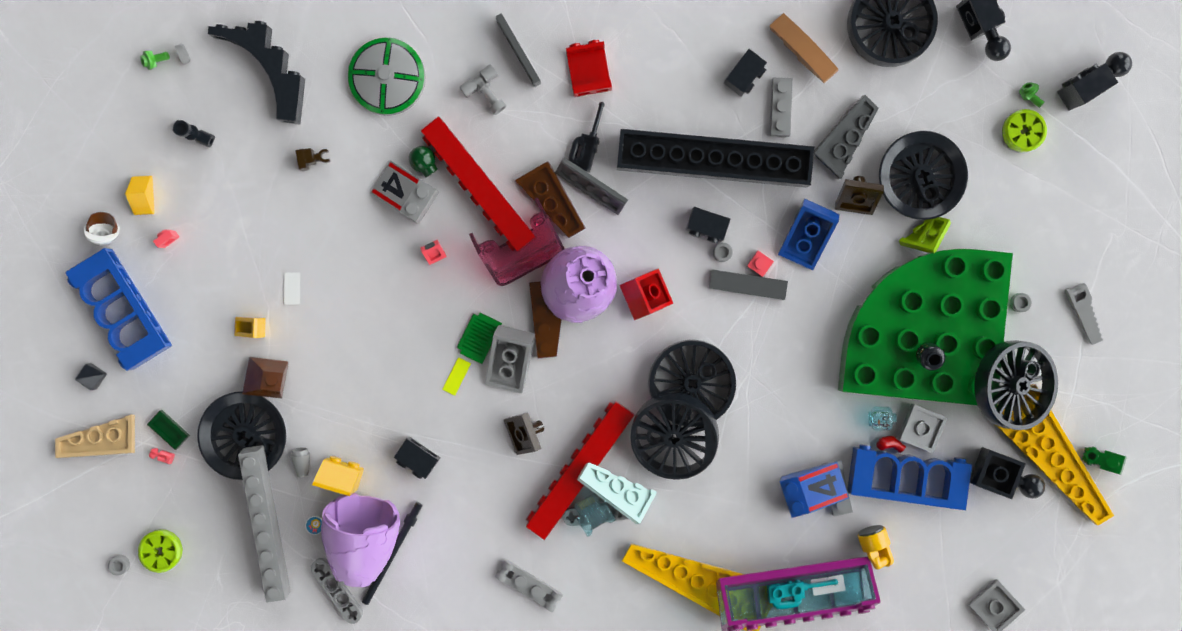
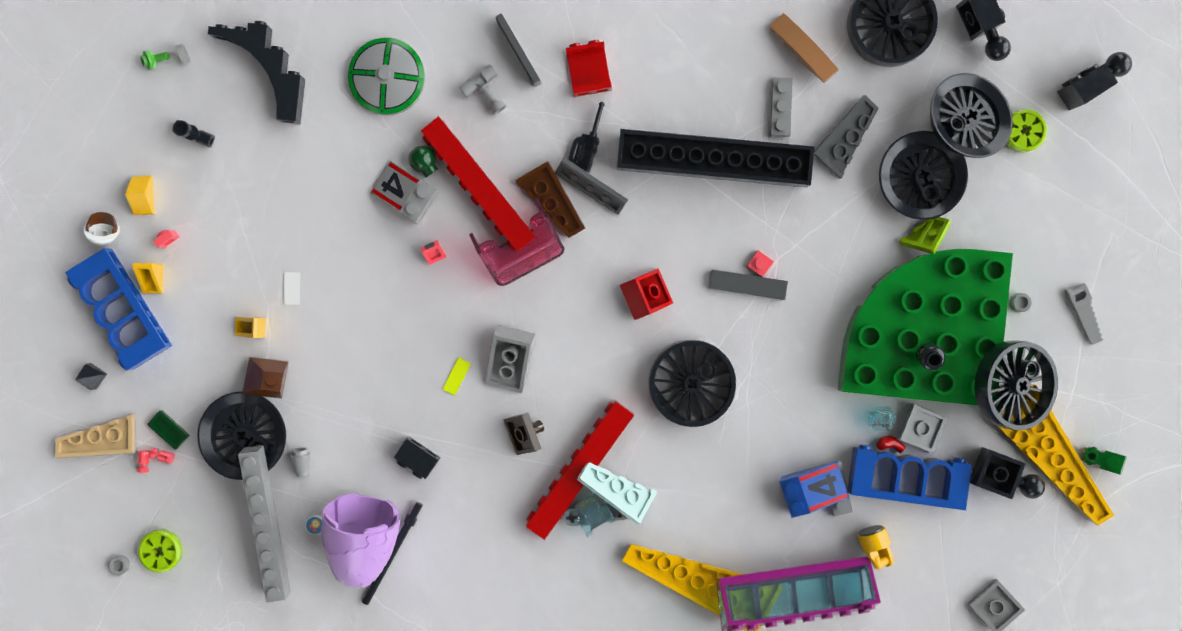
(143, 459): none -> coral piece
(149, 277): none -> yellow slope
(306, 157): dark brown piece -> none
(334, 592): light grey beam -> none
(338, 476): yellow slope -> none
(478, 337): green window -> none
(529, 585): light grey plate -> none
(546, 324): reddish brown wing -> none
(569, 293): lavender piece -> none
(682, 439): black piece -> none
(708, 225): black brick -> none
(722, 252): light grey tile -> none
(745, 72): black brick -> none
(792, 588): teal piece -> none
(809, 234): blue slope -> none
(831, 588): white sticker -> none
(859, 196): dark brown tile -> none
(990, 104): none -> black piece
(1028, 93): bright green plate -> none

